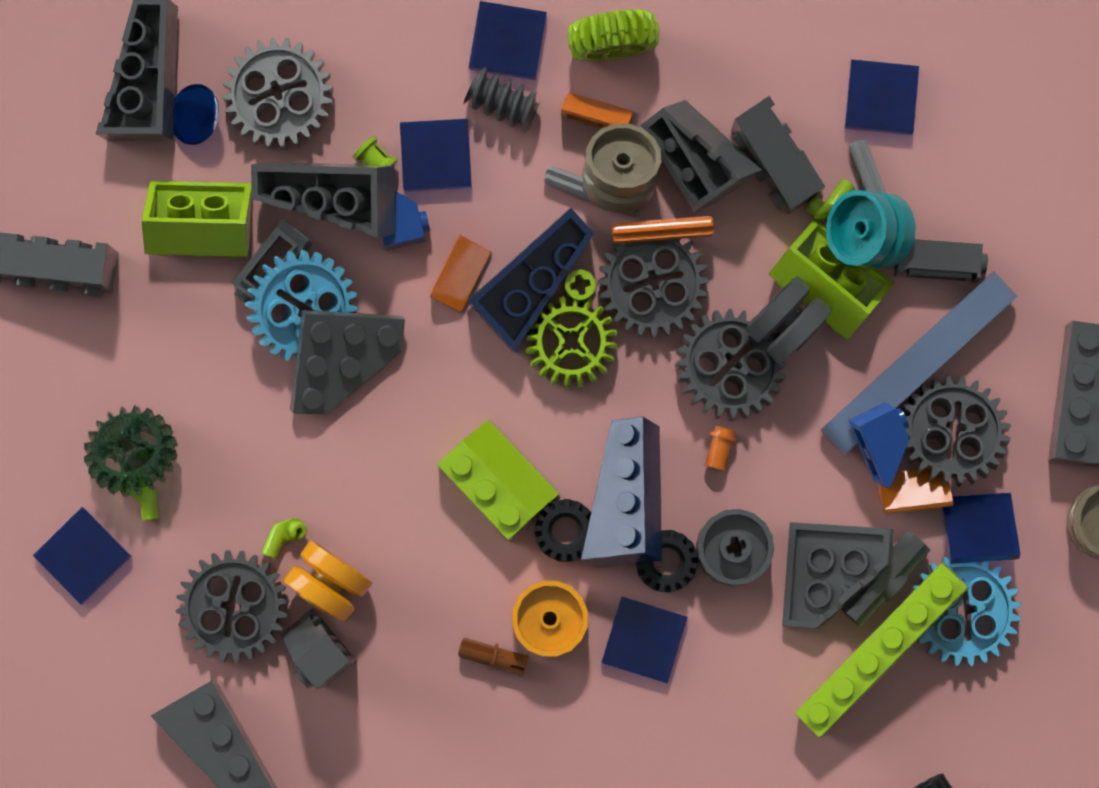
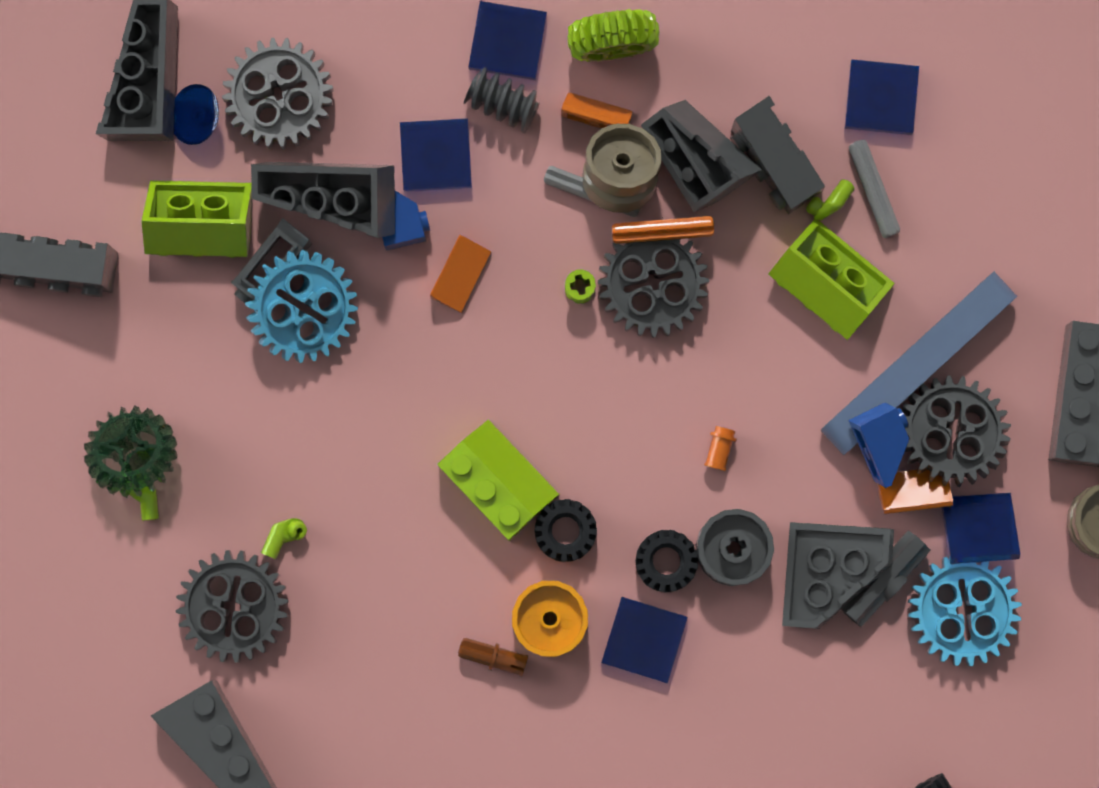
(82, 555): clear blue tile -> none
(316, 651): dark grey wedge -> none
(325, 584): light orange wheel -> none
(339, 355): dark grey plate -> none
(373, 154): lime bush -> none
(525, 285): dark blue wedge -> none
(593, 362): lime gear -> none
(627, 498): wedge -> none
(708, 343): dark grey gear -> none
(791, 323): dark grey wheel -> none
(870, 229): teal wheel -> none
(882, 650): lime brick -> none
(944, 261): dark grey window -> none

